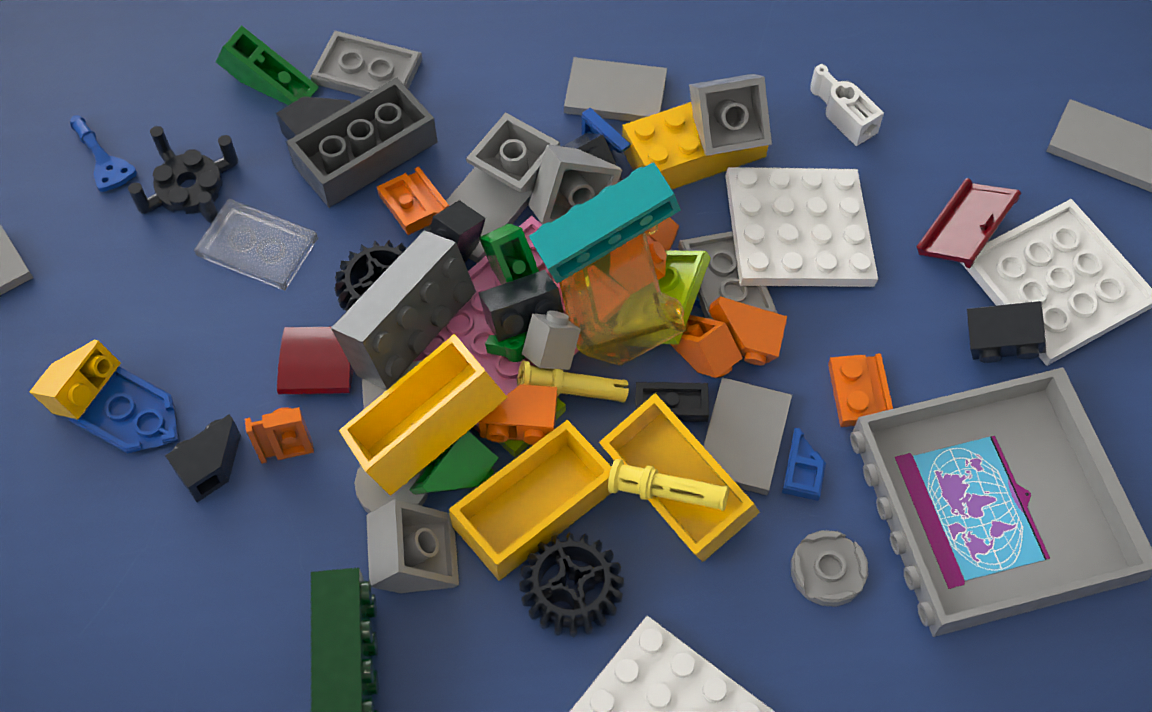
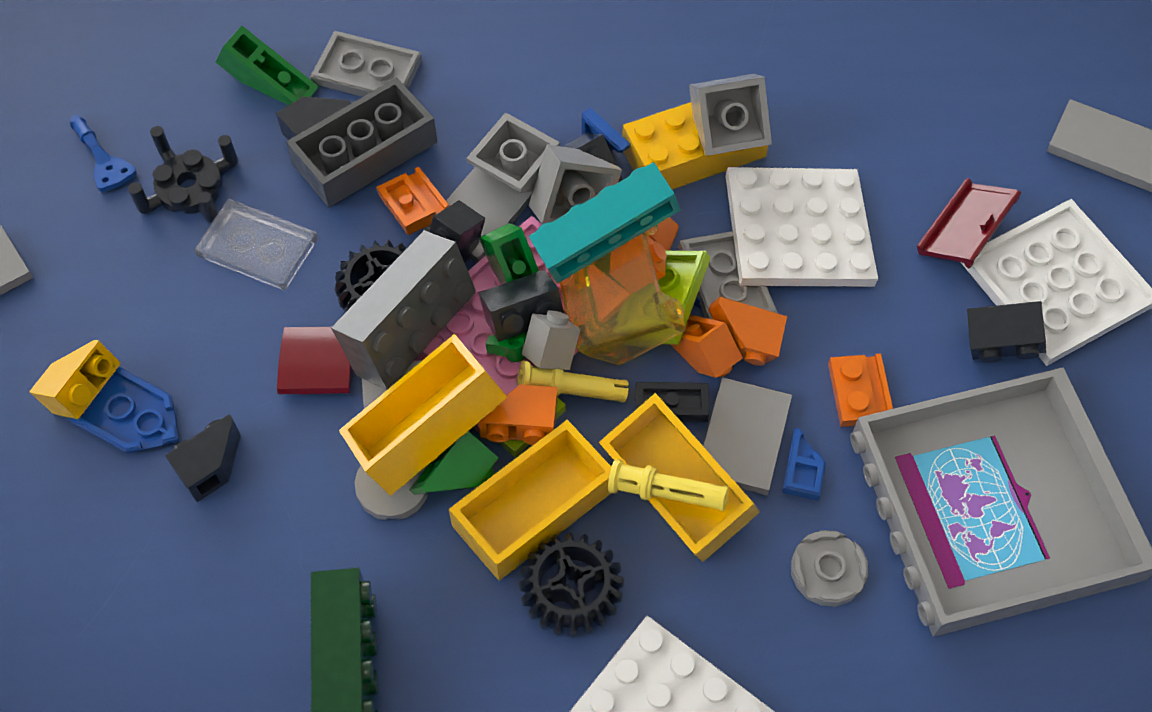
(280, 434): orange plate -> none
(411, 548): light grey slope -> none
(615, 89): light grey tile -> none
(847, 106): white piece -> none

